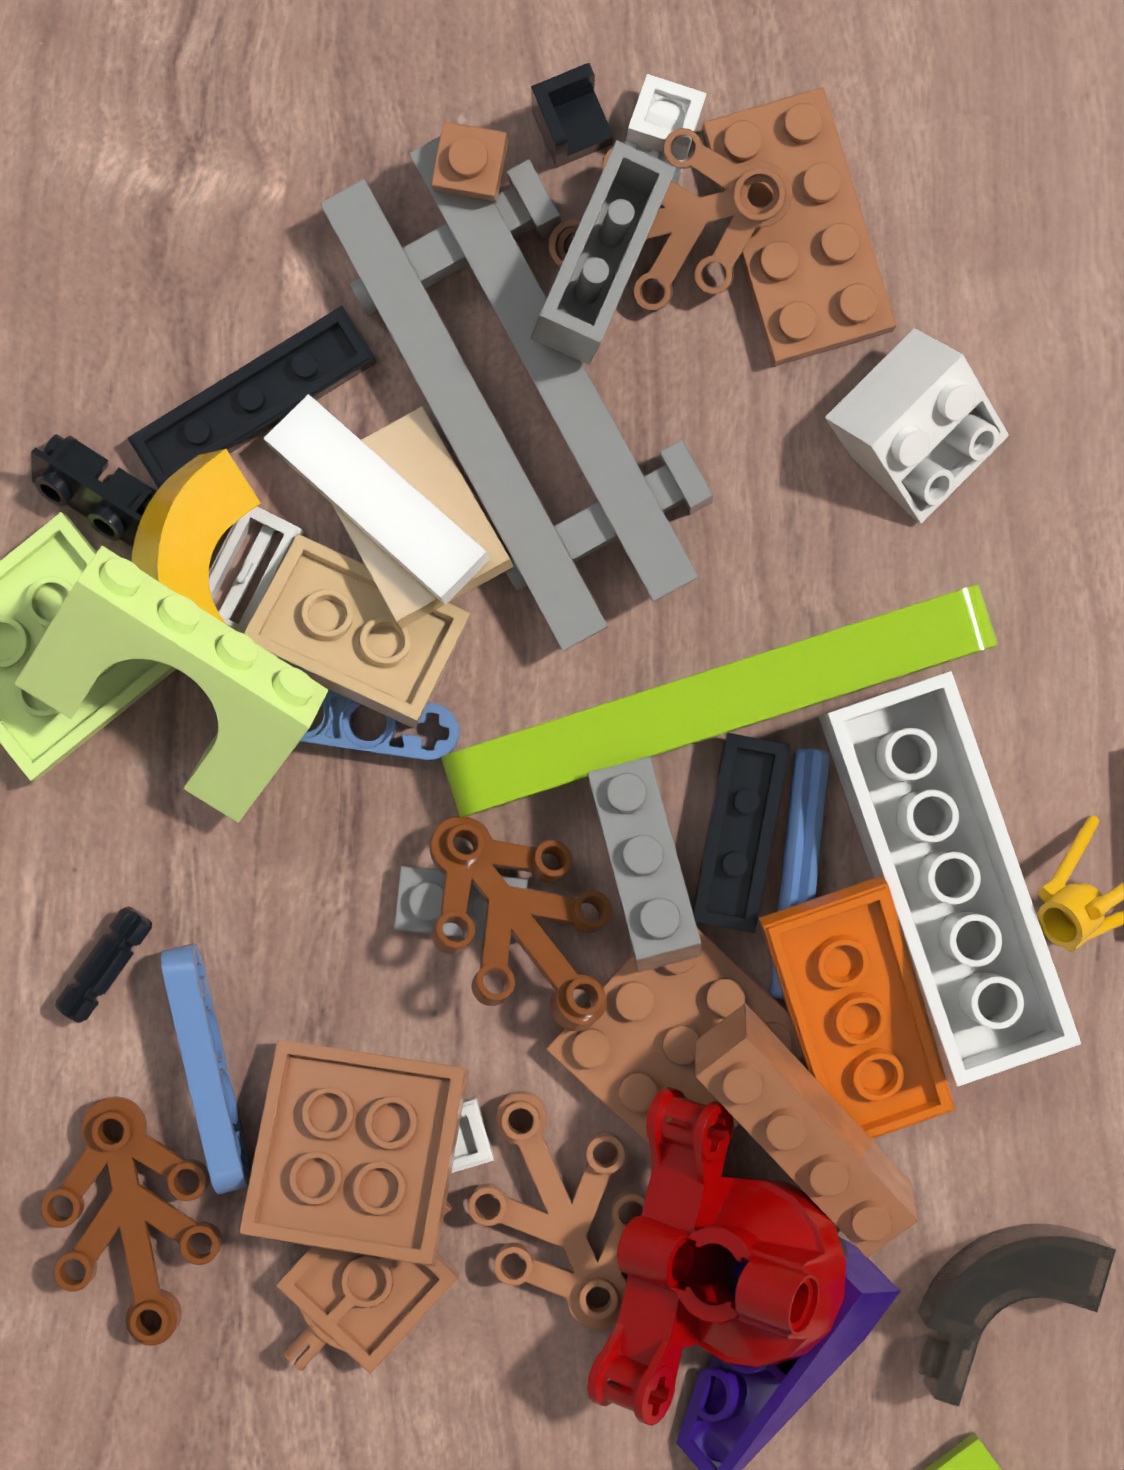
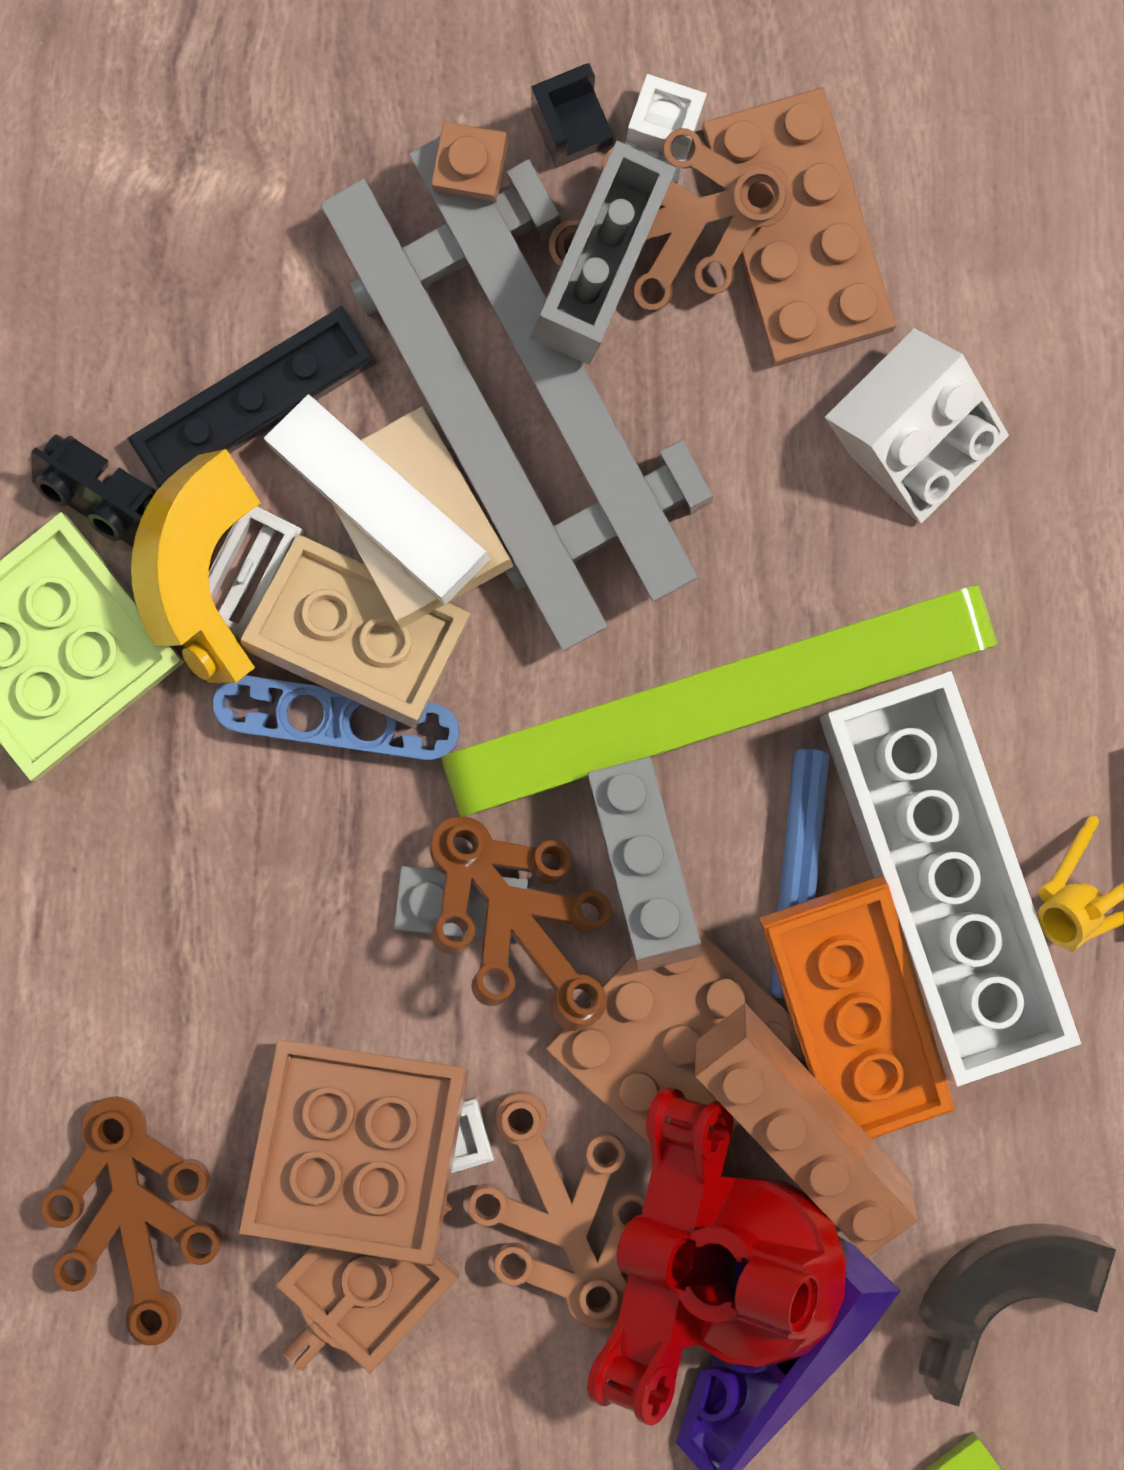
(103, 964): black axle -> none
(128, 615): yellowish green arch -> none
(206, 1068): medium blue beam -> none
(740, 832): black plate -> none

